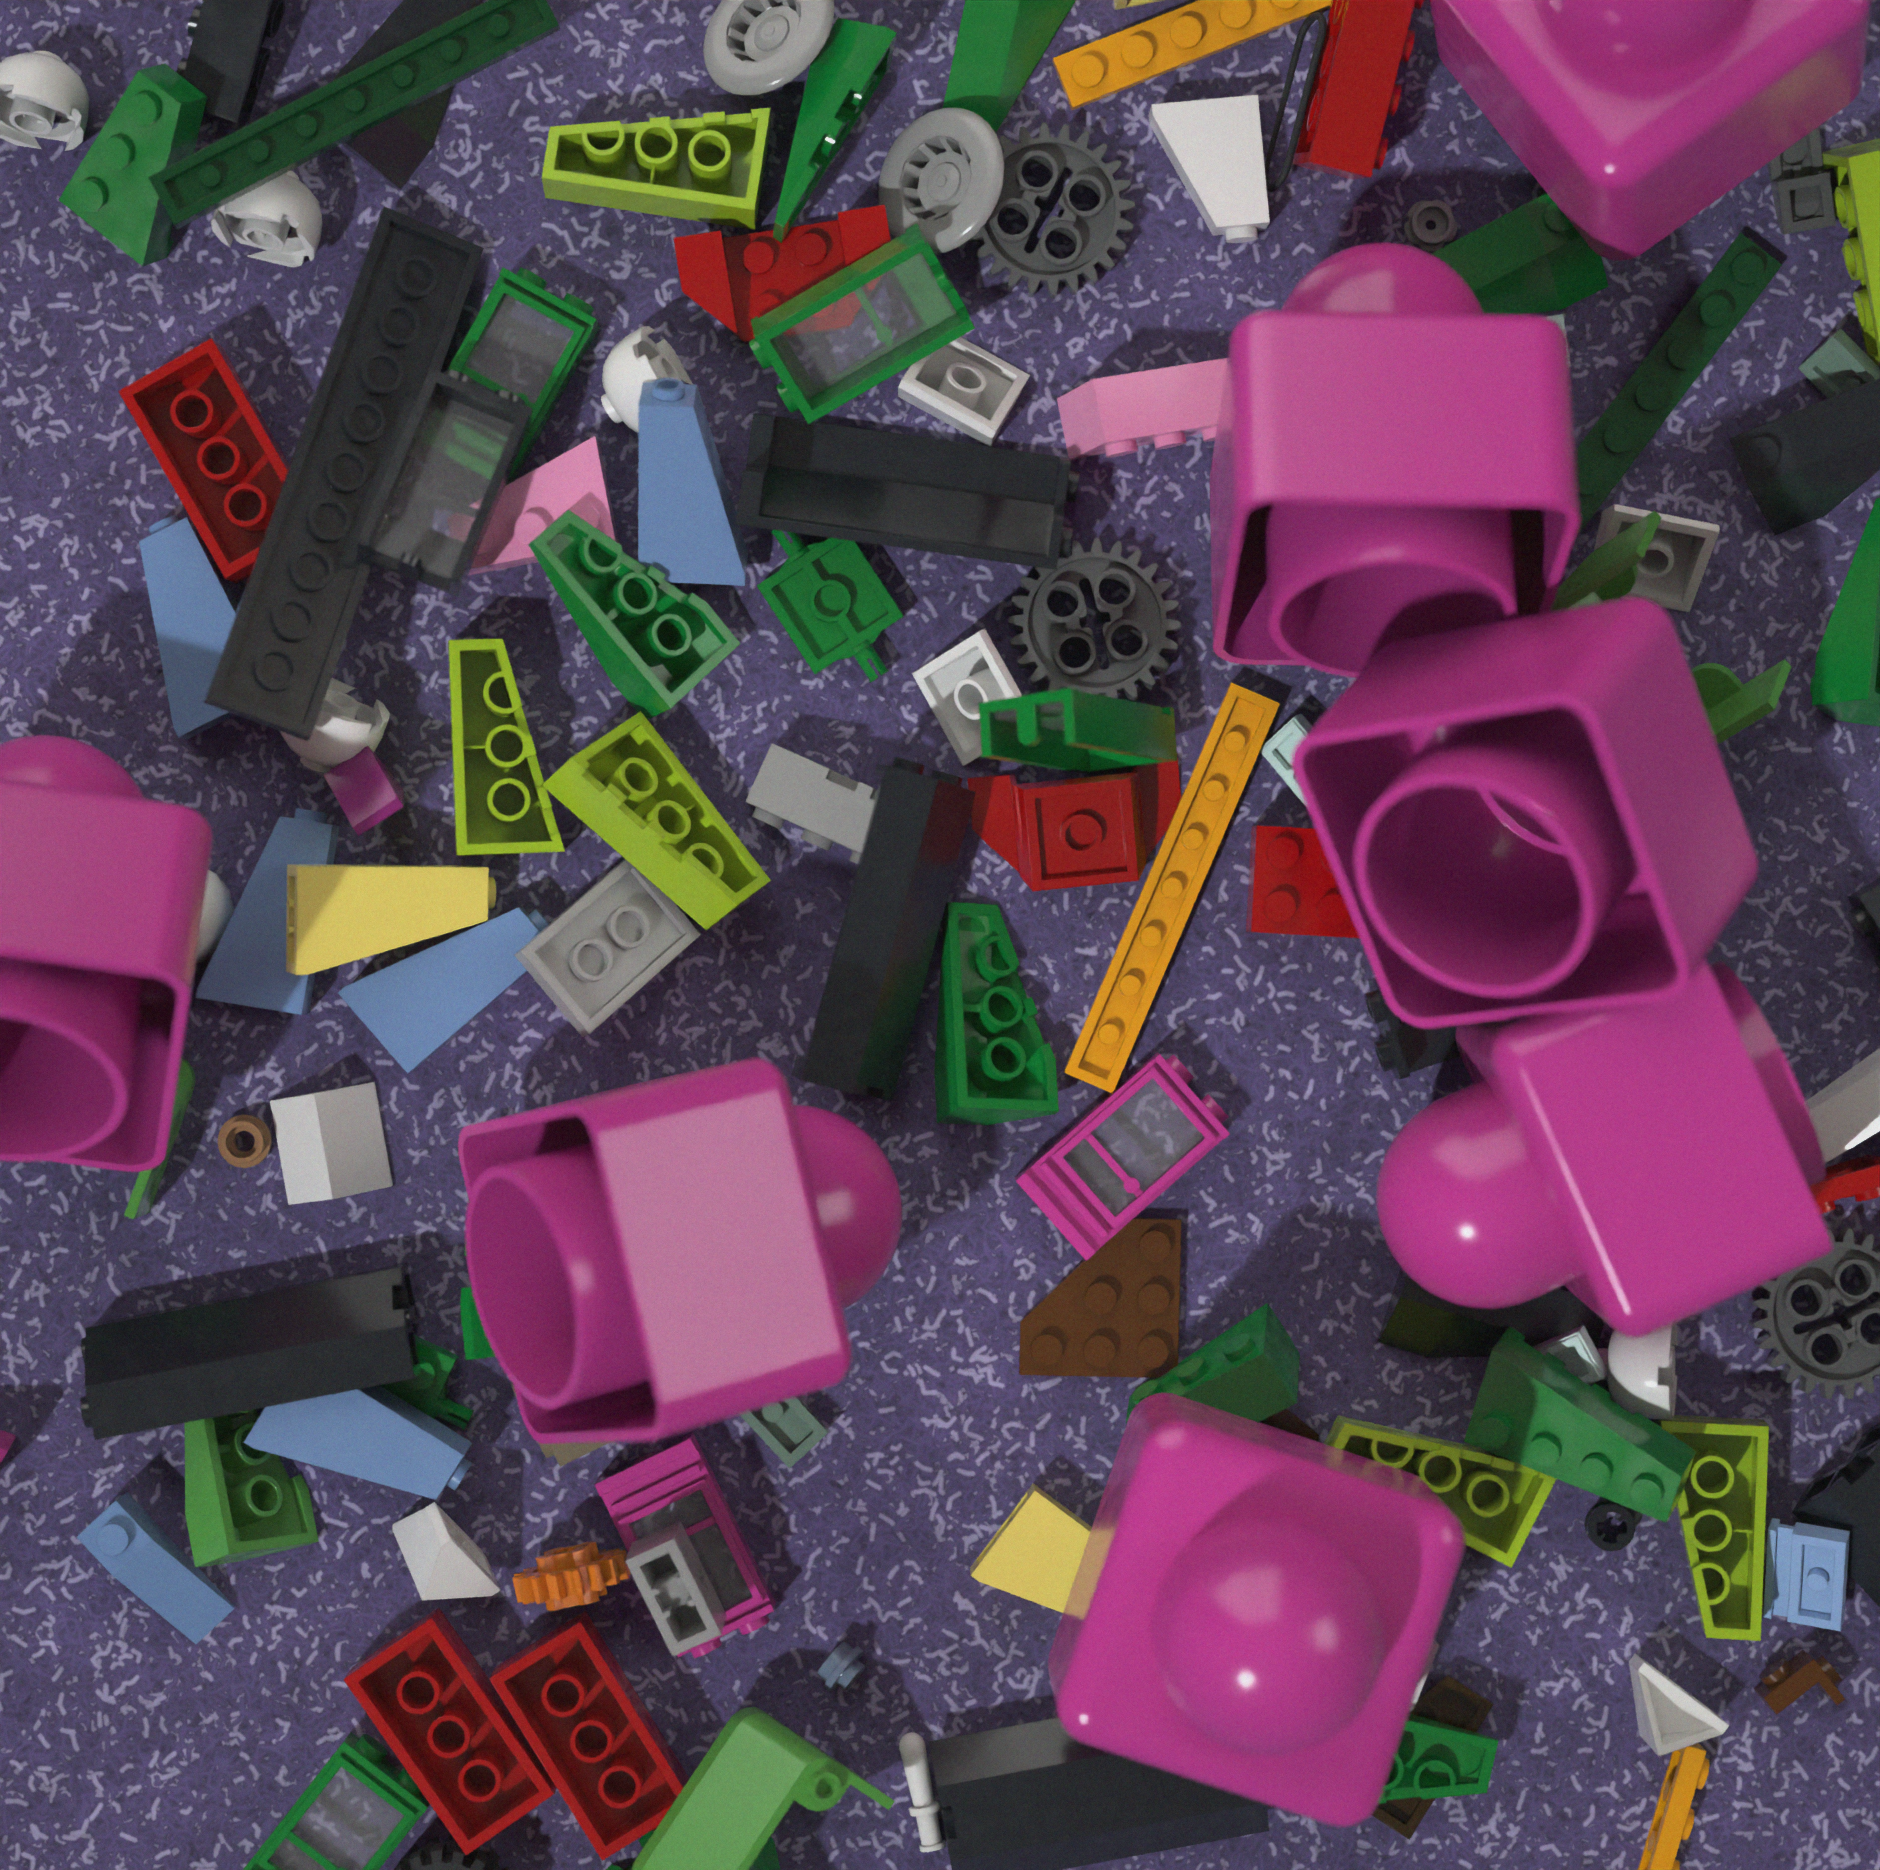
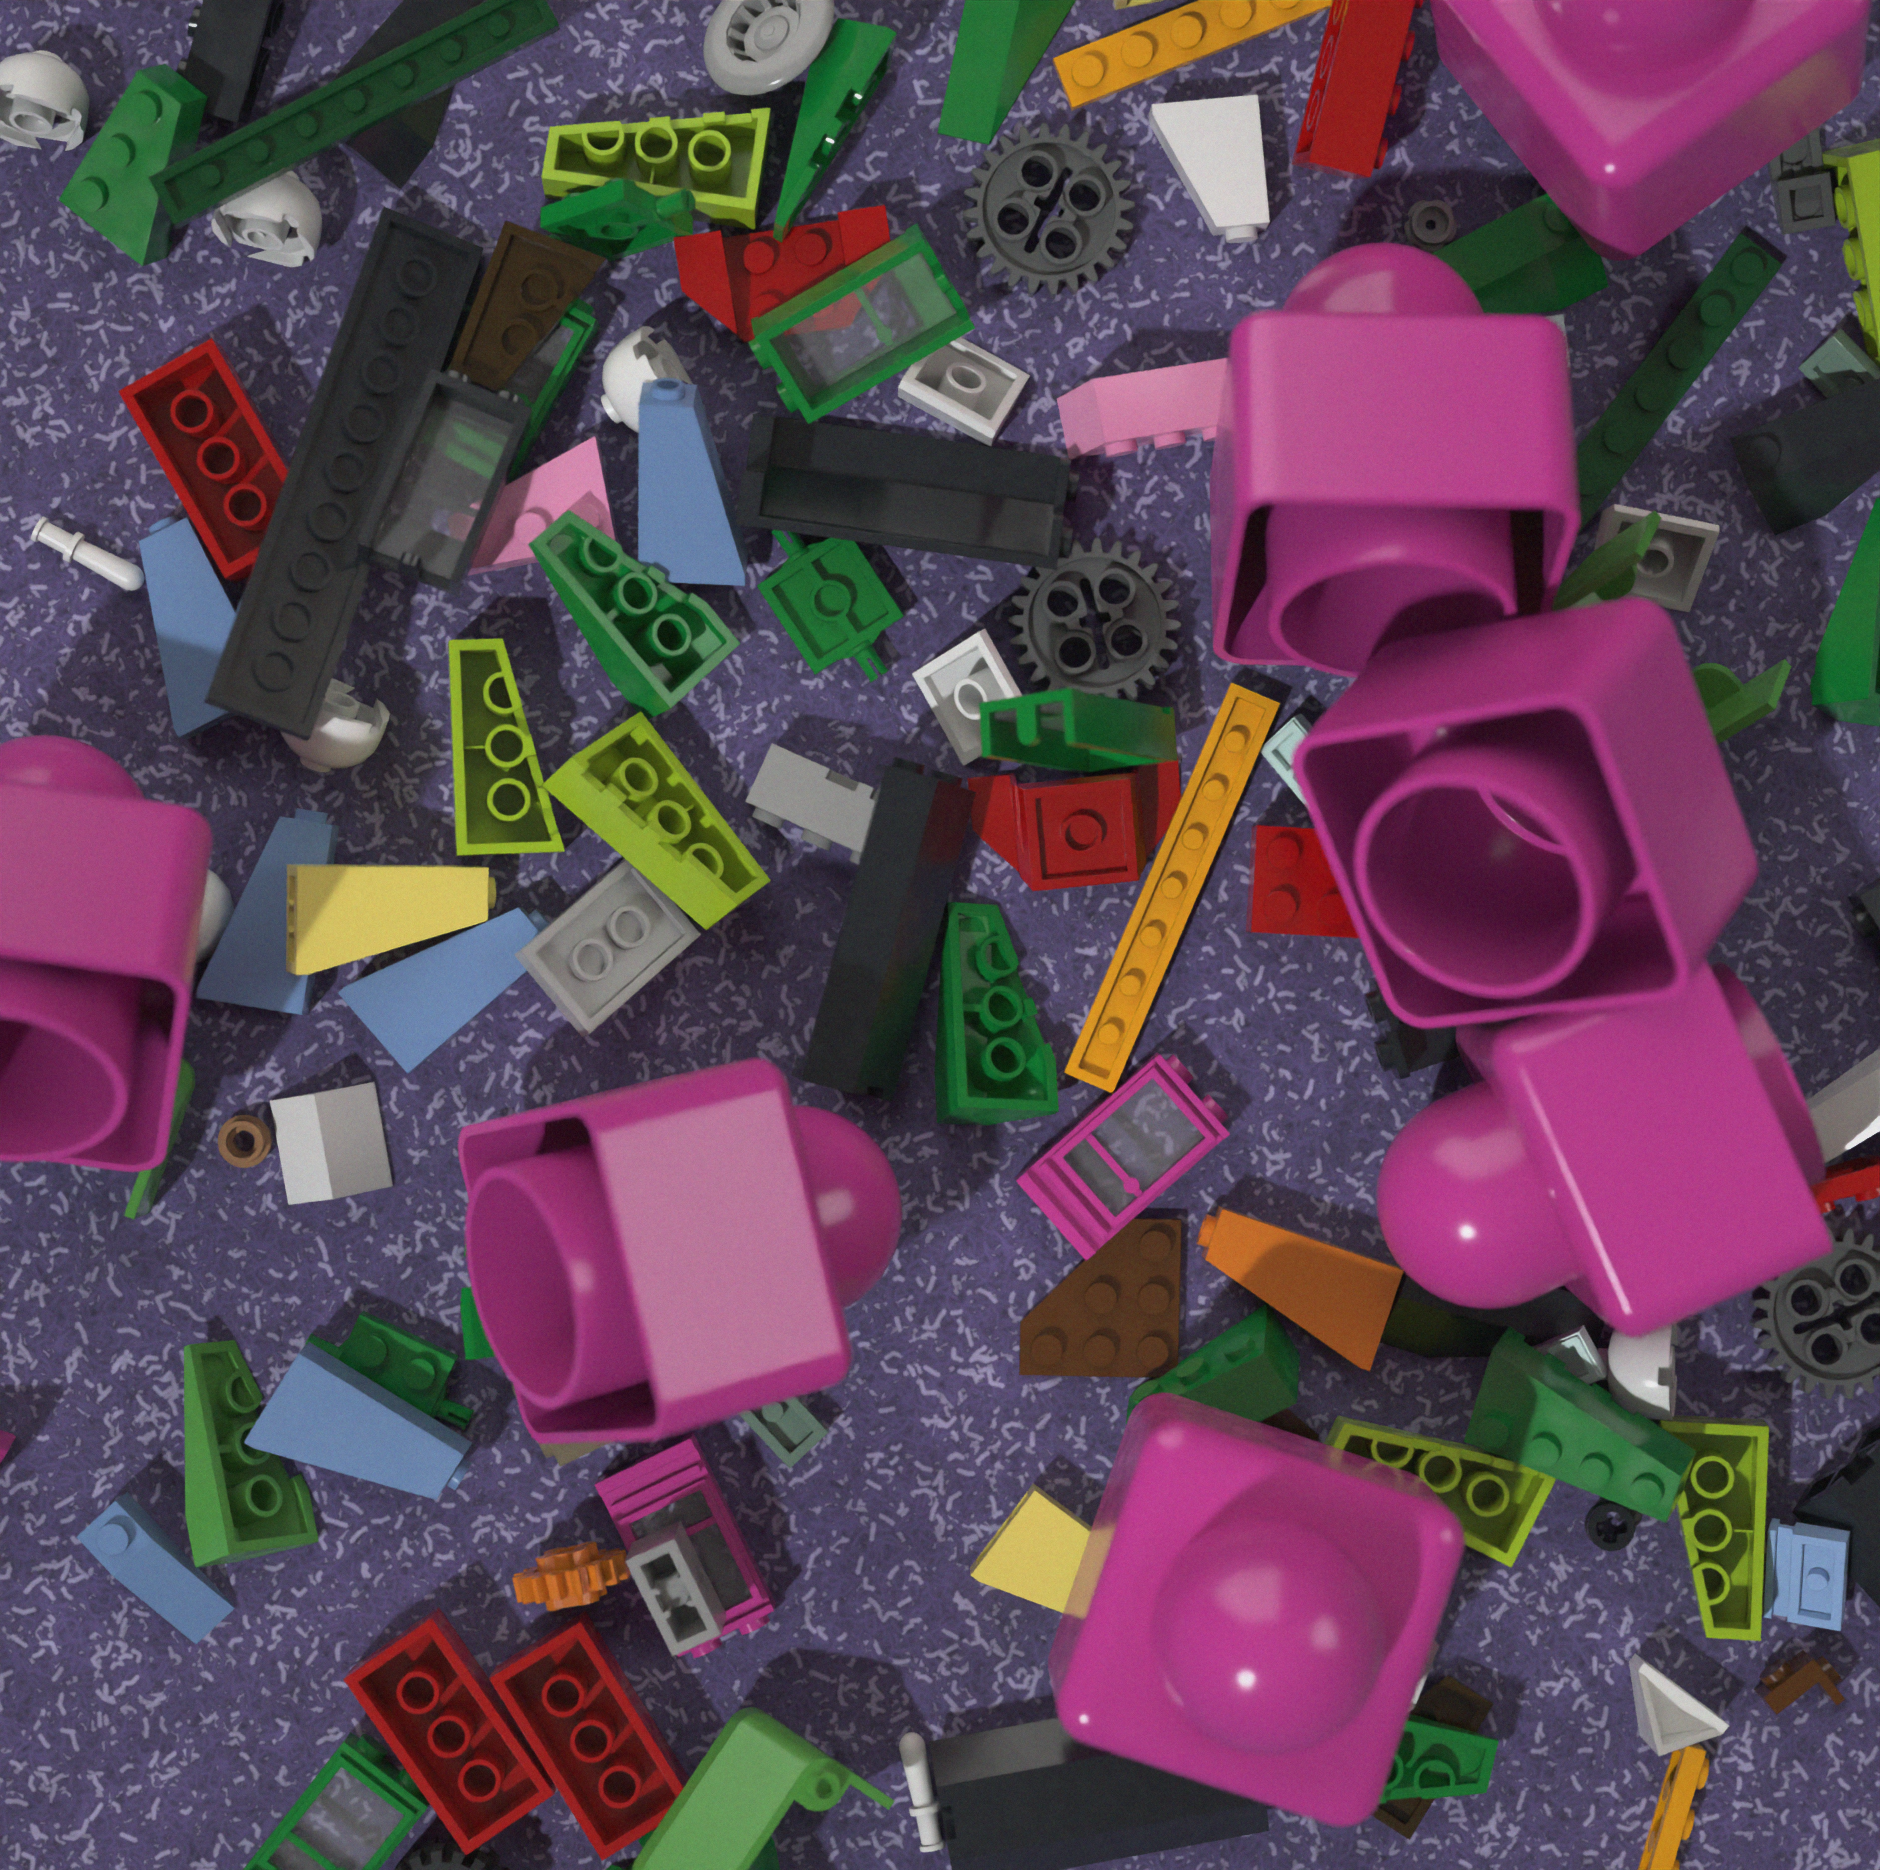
(100, 561): none -> white piece
(249, 1352): black panel -> none
(365, 790): magenta slope -> none
(443, 1557): white slope -> none
(519, 303): none -> dark brown wing
(619, 219): none -> green plate
(842, 1667): sand blue plate -> none
(953, 188): light grey wheel -> none
(1304, 99): black piece -> none
(1315, 1284): none -> orange slope

